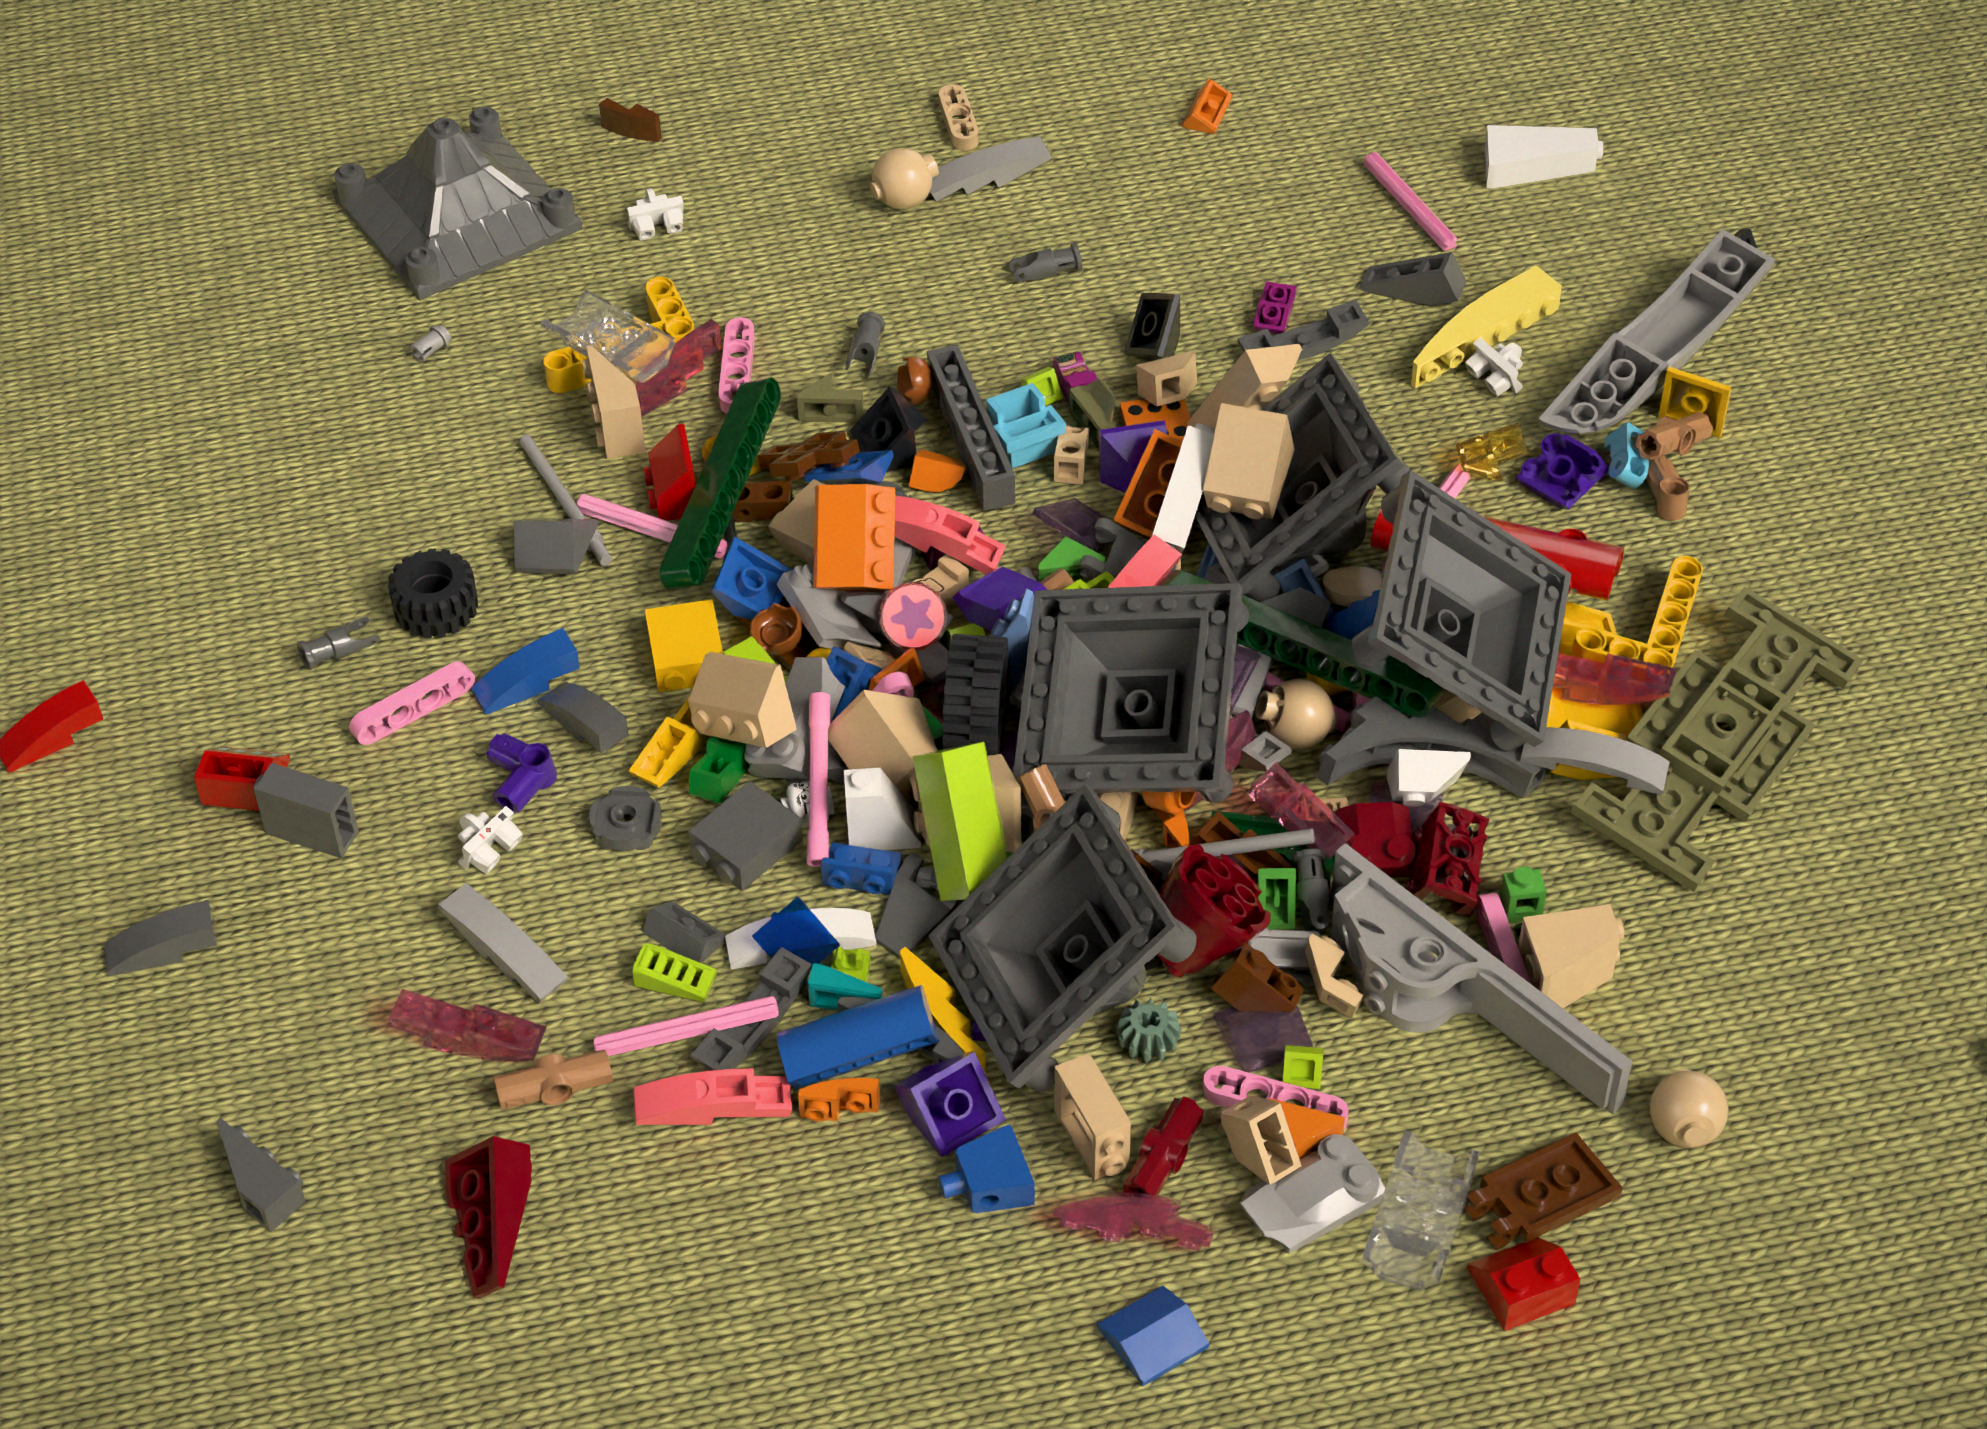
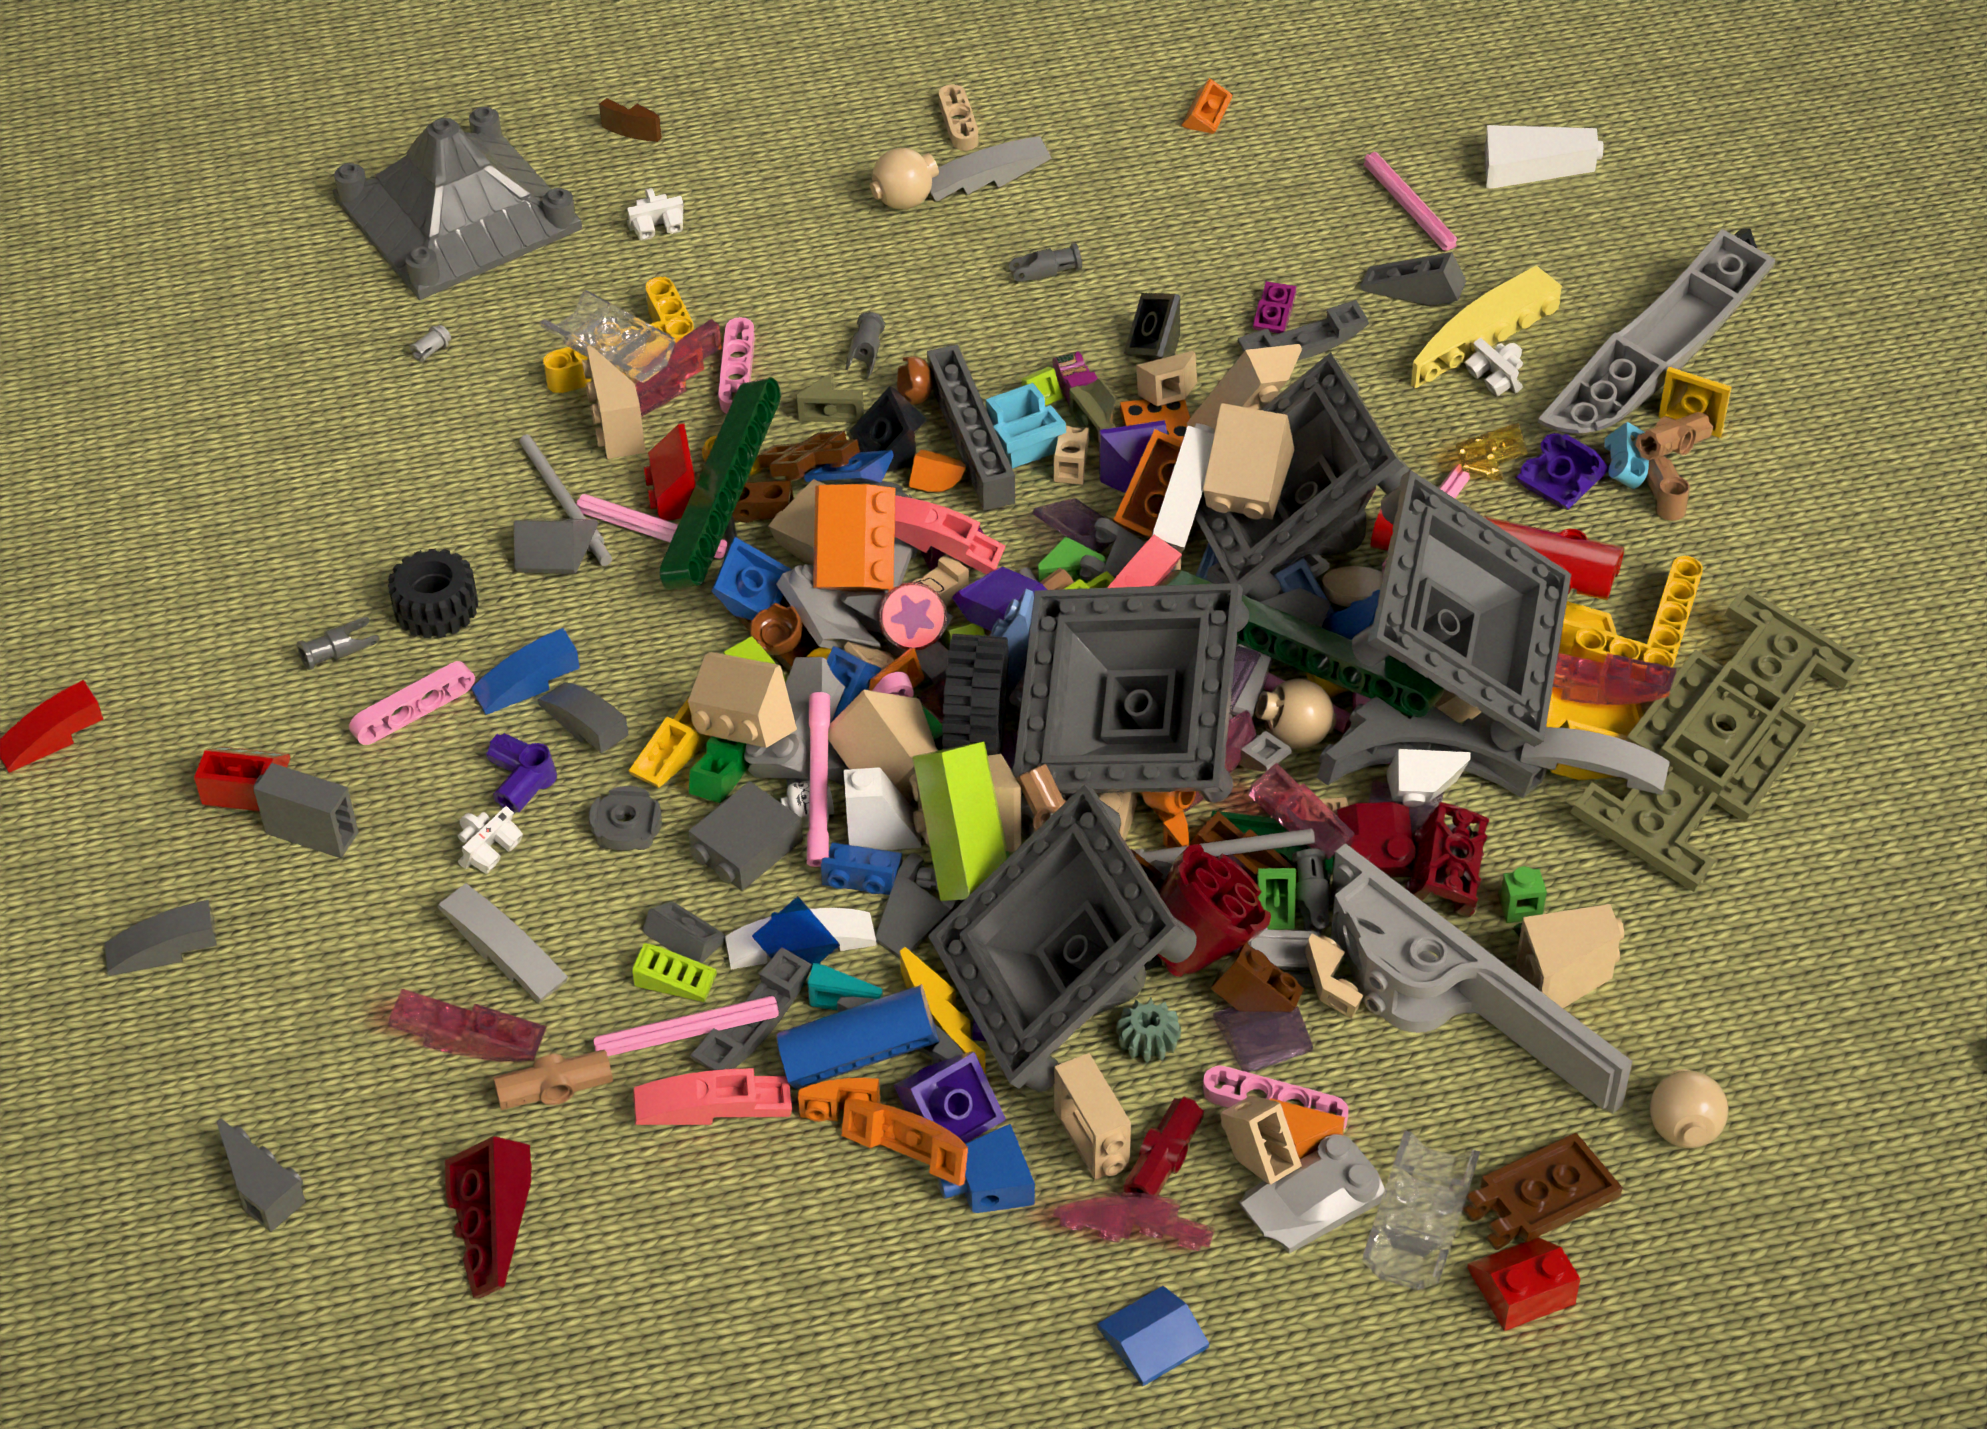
(680, 640): yellow brick -> none
(852, 962): lime tile -> none
(908, 1134): none -> orange slope
(1303, 1066): lime tile -> none
(1499, 933): bright pink beam -> none

